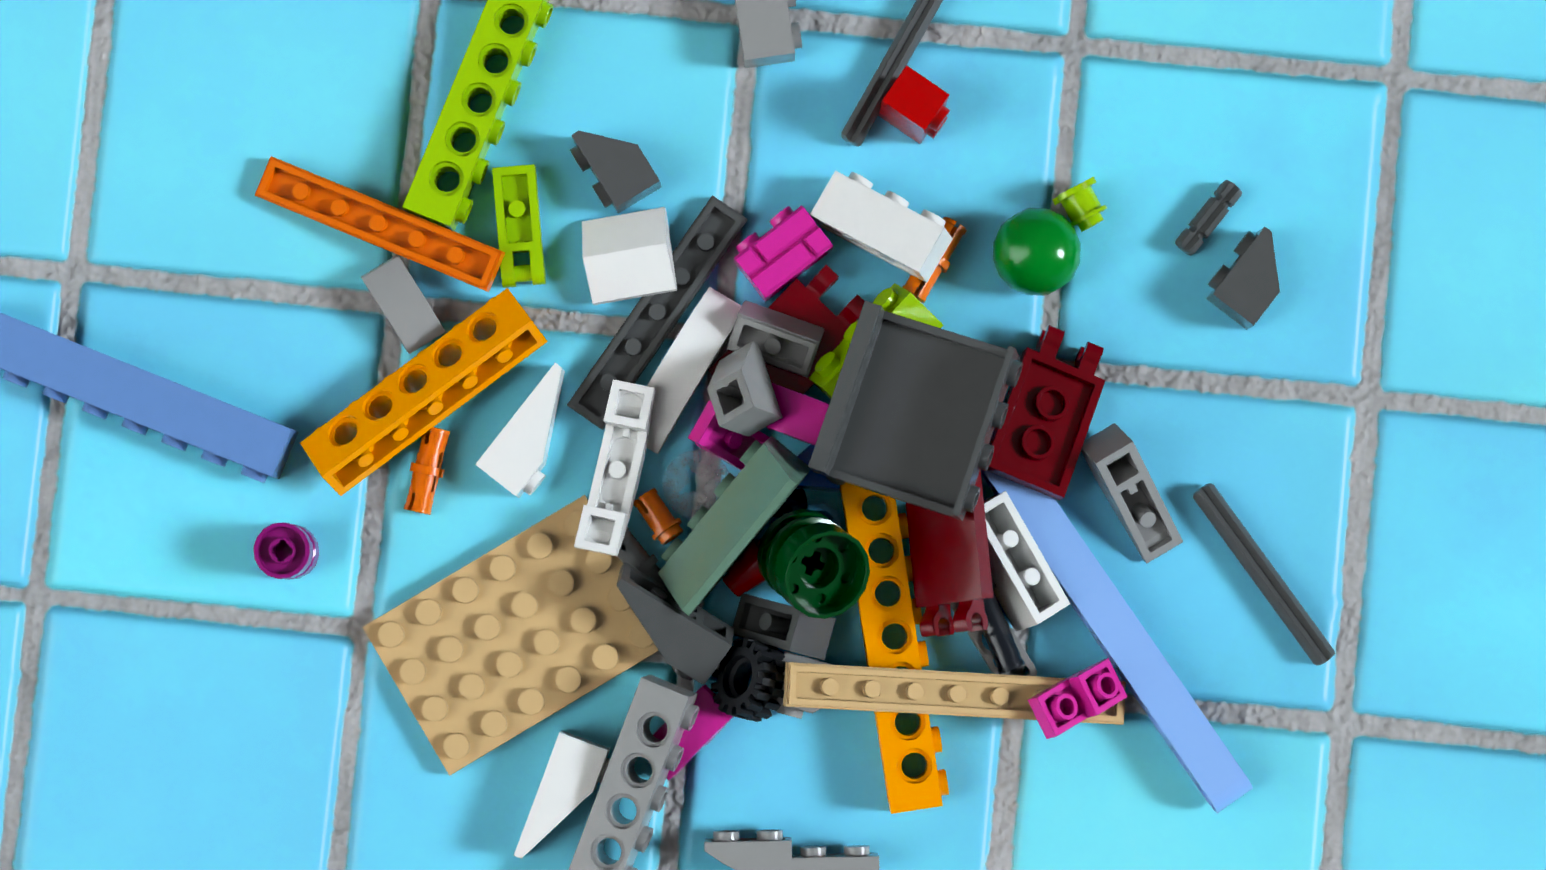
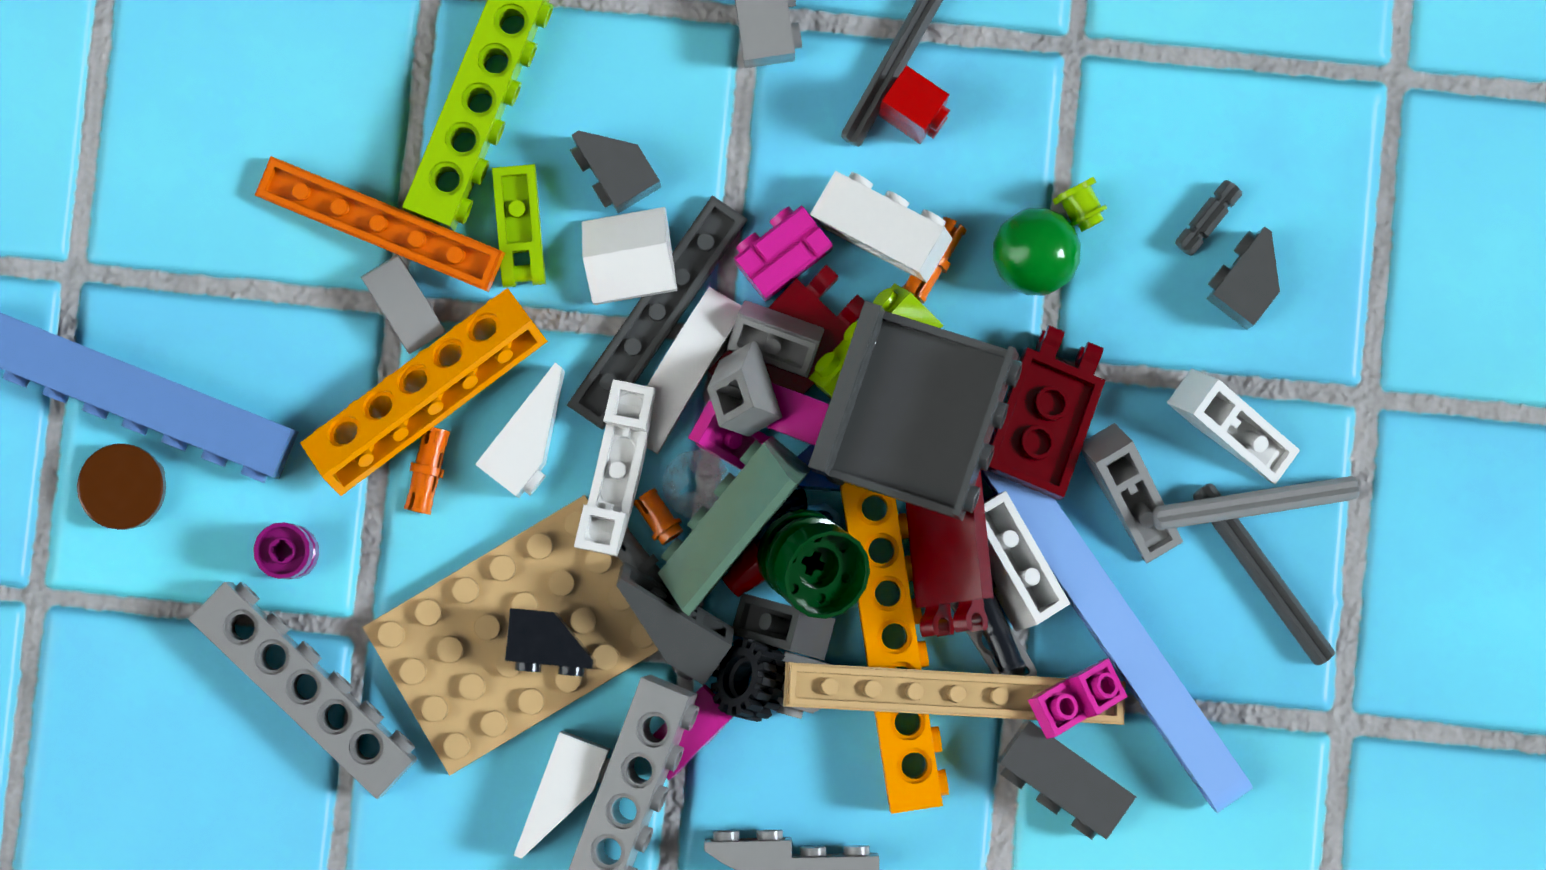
(121, 486): none -> reddish brown tile
(217, 622): none -> light grey brick
(545, 639): none -> black slope
(1064, 781): none -> dark grey brick
(1233, 424): none -> white slope
(1255, 503): none -> light grey axle

